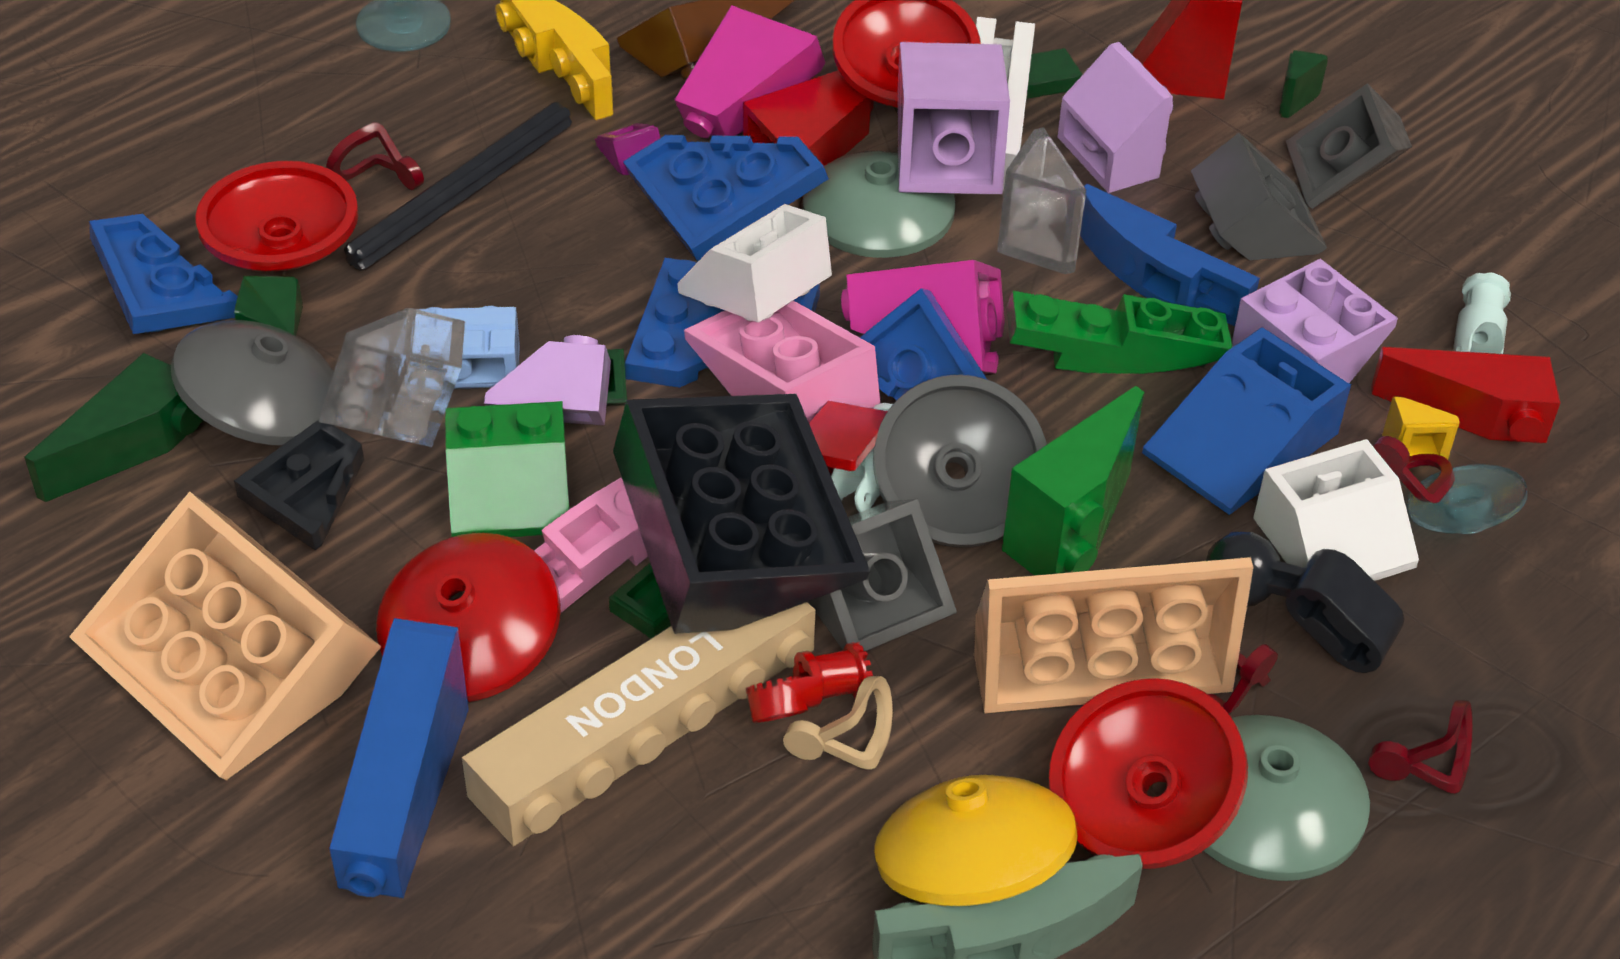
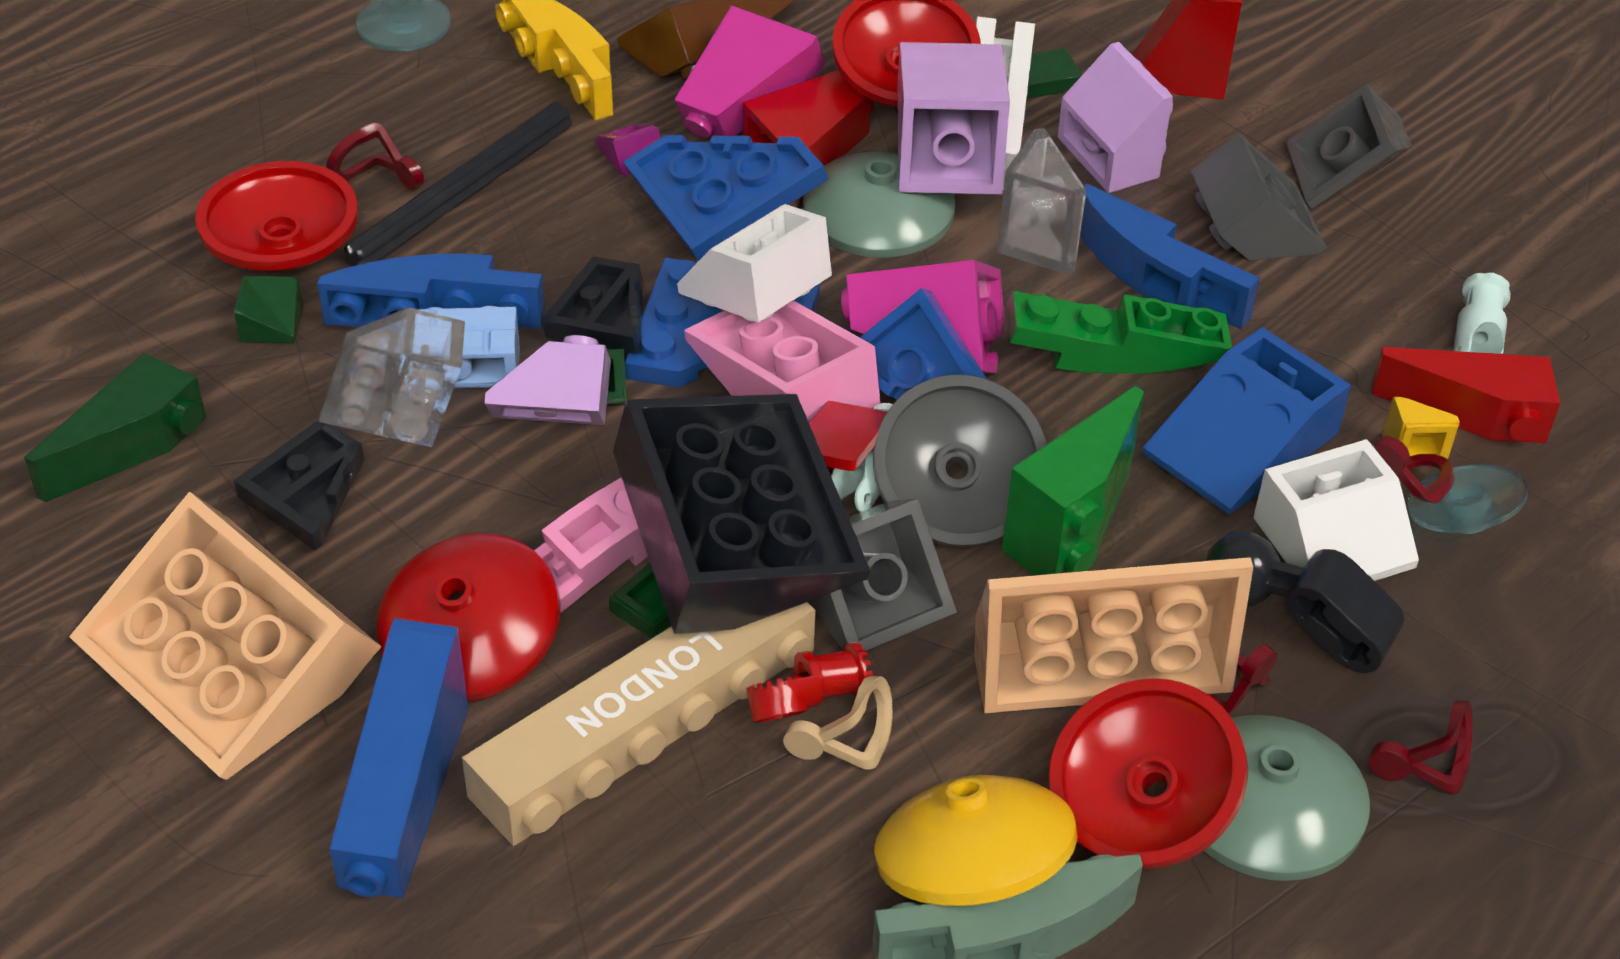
(153, 279): blue wing -> none
(251, 380): dark grey dish -> none
(425, 281): none -> blue slope
(506, 468): slope -> none
(602, 305): none -> black wing
(1302, 81): dark green slope -> none
(1319, 317): lavender slope -> none

